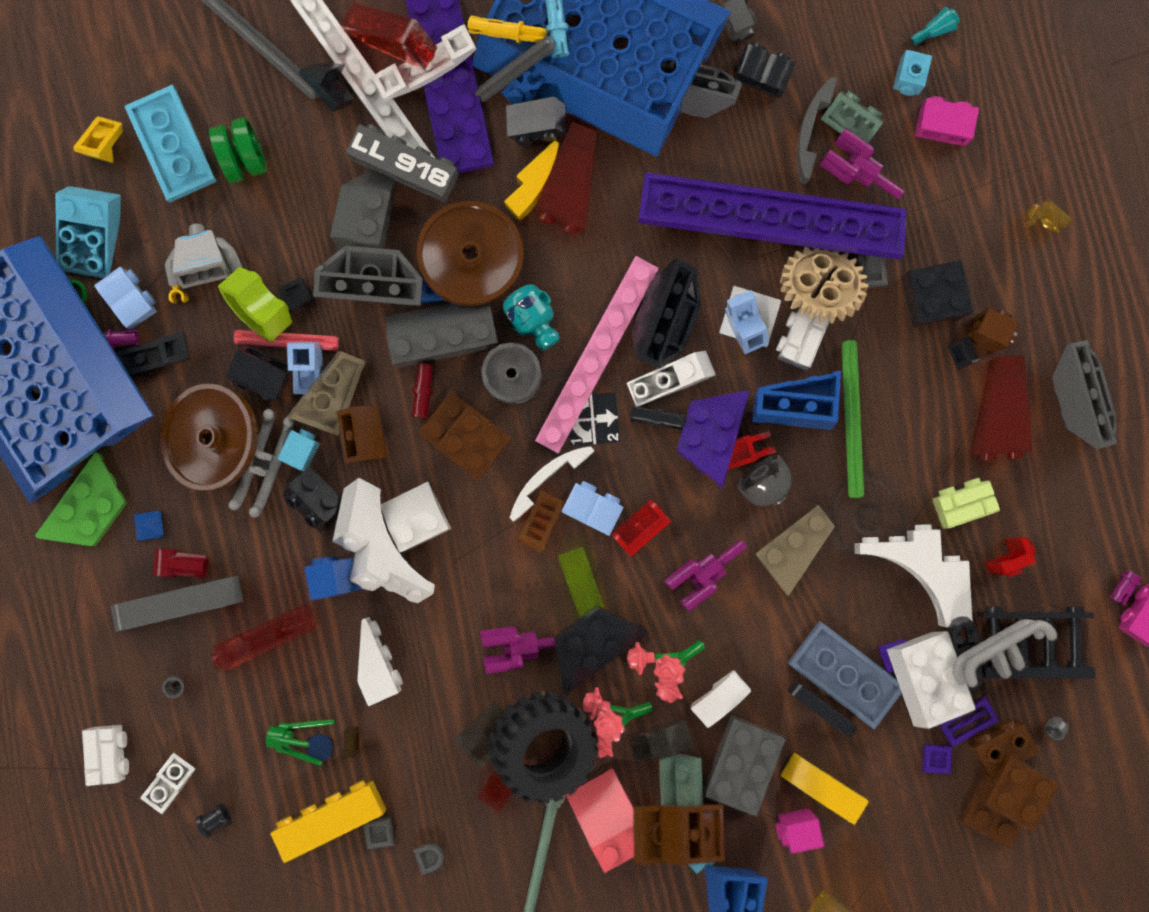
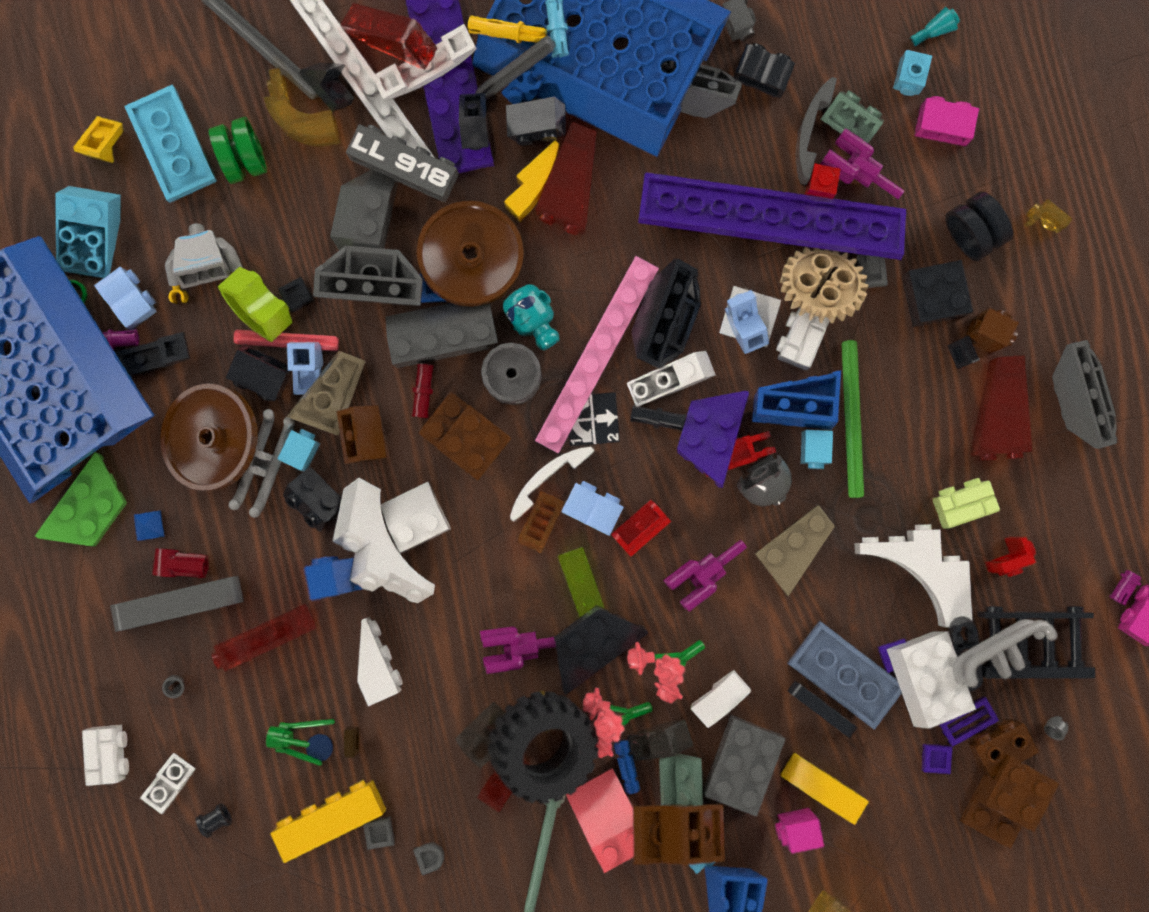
(309, 129): none -> clear yellow arch
(473, 121): none -> black slope
(627, 767): none -> blue axle
(816, 448): none -> medium azure brick
(823, 181): none -> red brick
(979, 226): none -> black wheel

